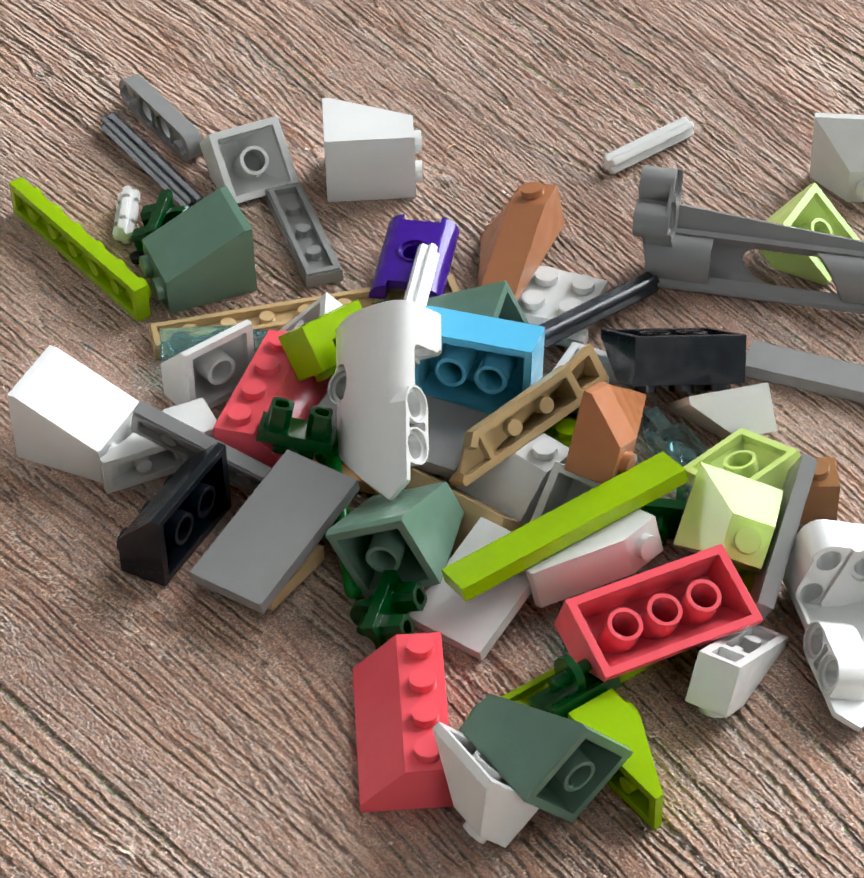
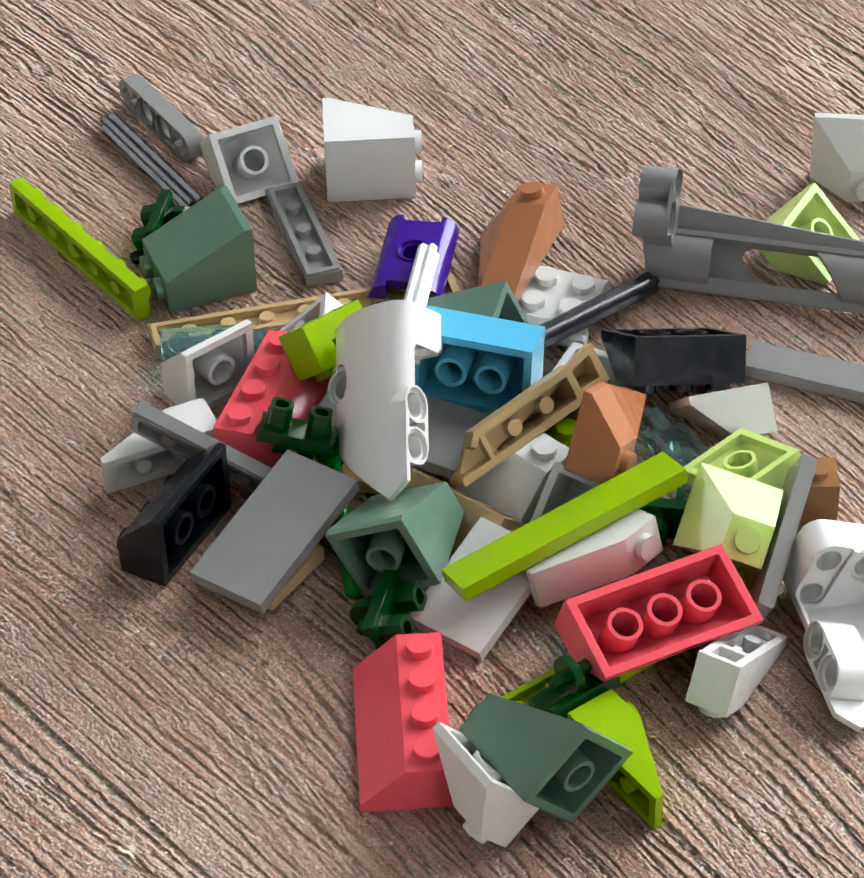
(68, 415): white slope -> none
(126, 214): white axle -> none
(648, 145): white axle -> none

